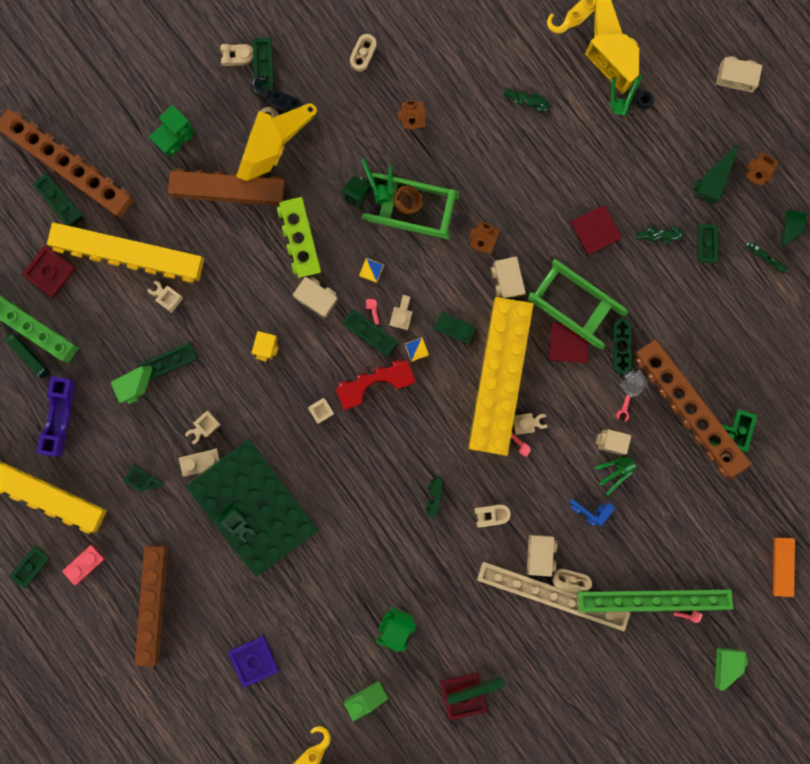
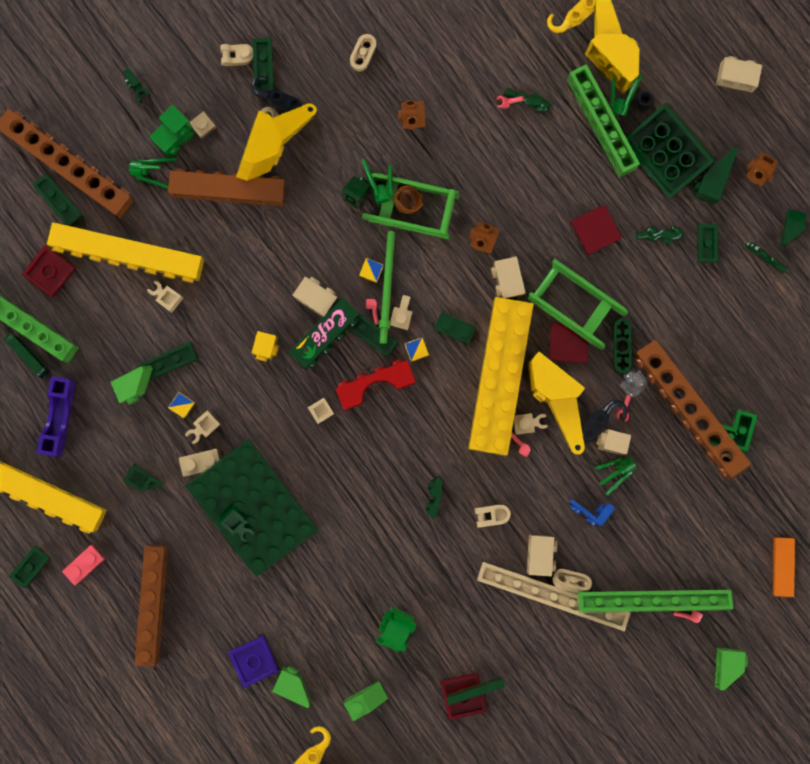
(132, 82): none -> dark green plate
(140, 168): none -> green plant
(181, 405): none -> tile
(202, 125): none -> tan plate
(292, 687): none -> bright green slope
(296, 206): lime brick -> none
(324, 334): none -> dark green brick
(384, 323): none -> bright green bar
(507, 101): none -> coral hand
(561, 392): none -> yellow slope
(602, 121): none -> bright green brick
(669, 150): none -> dark green slope

